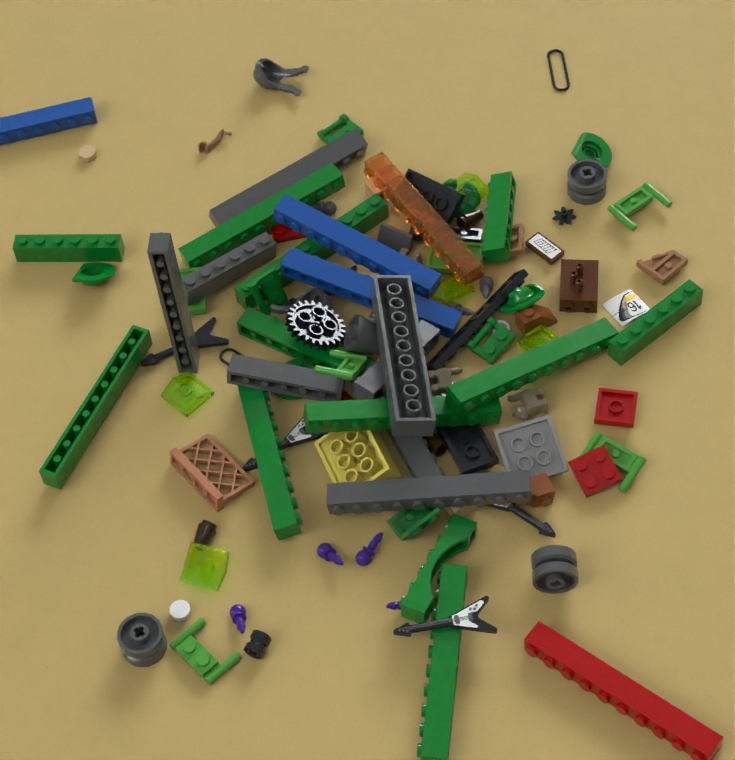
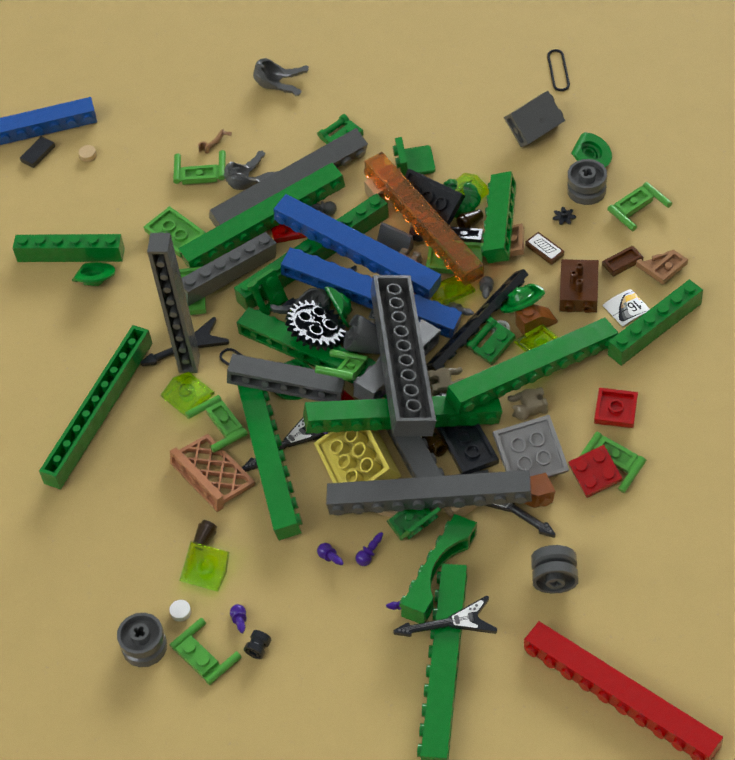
(37, 152): none -> black tile
(172, 222): none -> bright green plate
(199, 174): none -> bright green plate
(223, 419): none -> bright green plate
(237, 174): none -> dark grey hair
(341, 303): none -> green hat
(416, 158): none -> green bracket
(534, 118): none -> dark grey piece
(622, 260): none -> reddish brown tile

